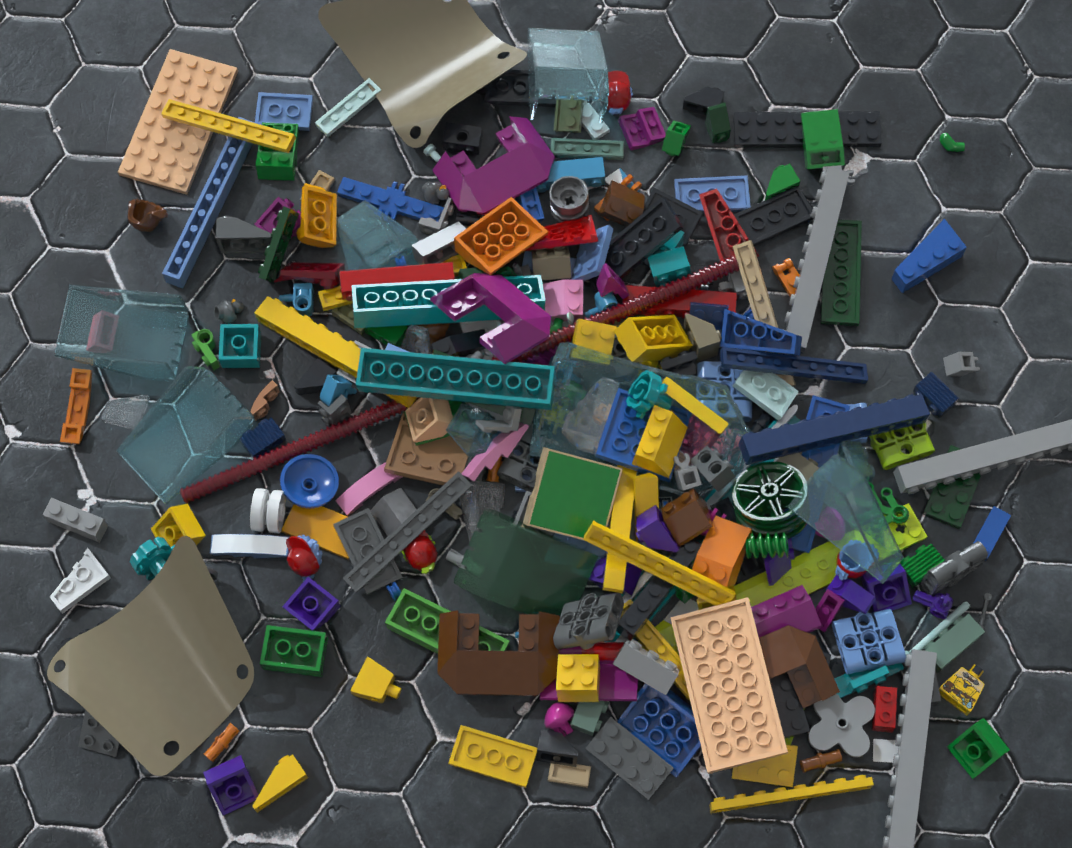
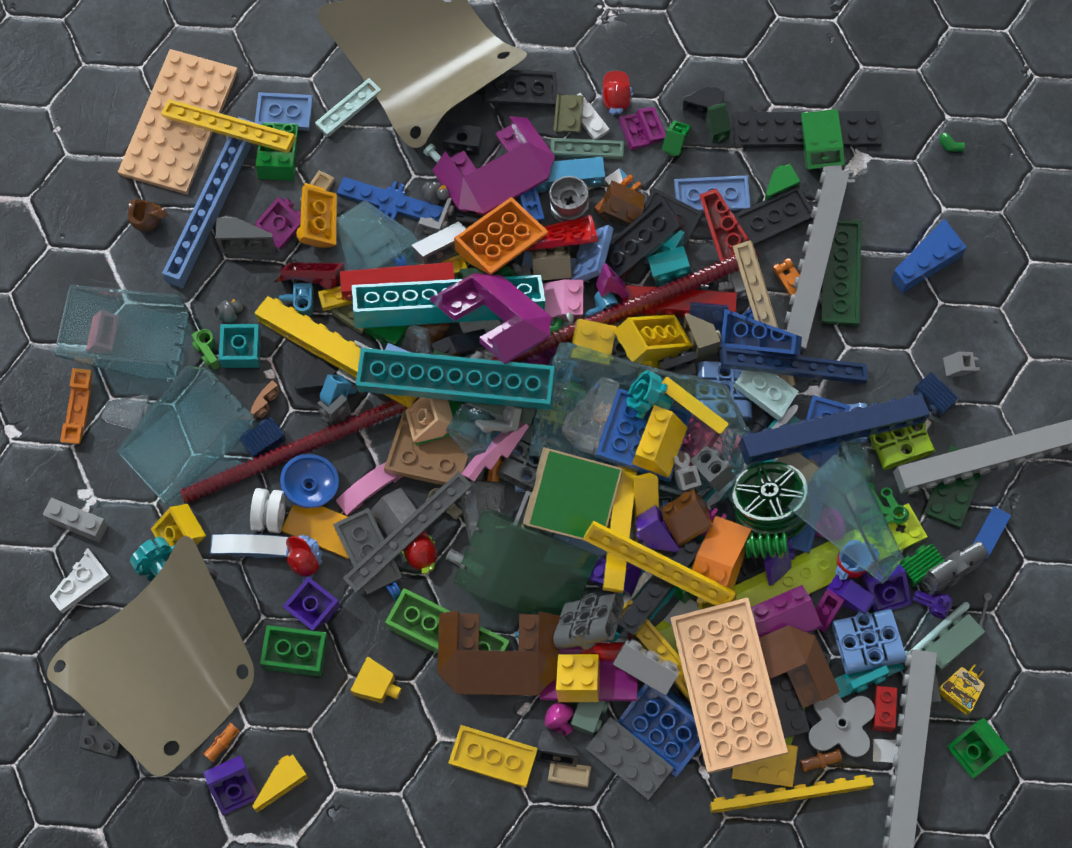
(280, 240): dark green plate -> none
(566, 66): clear light blue windscreen -> none

